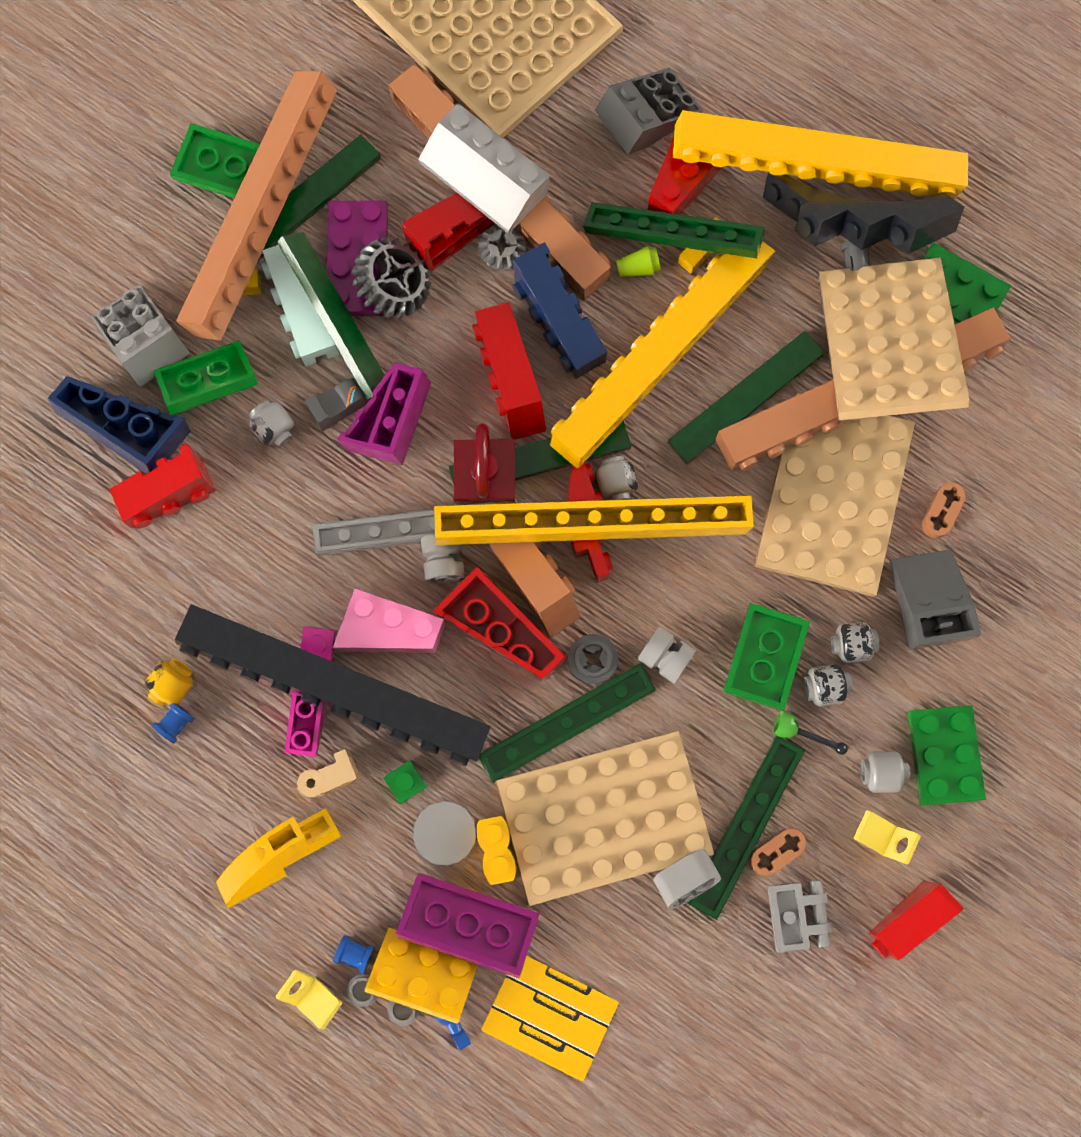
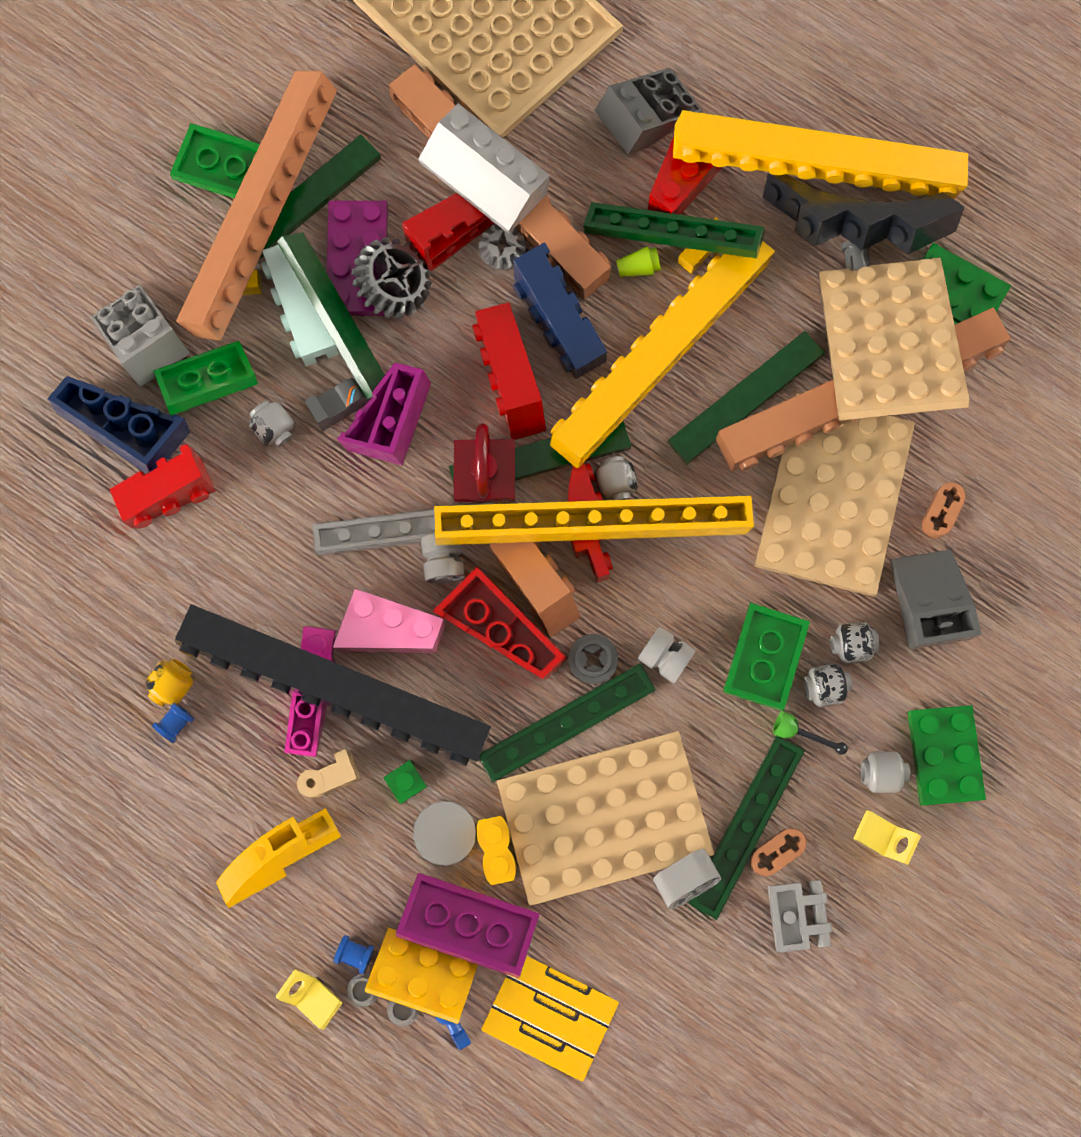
(914, 920): slope -> none

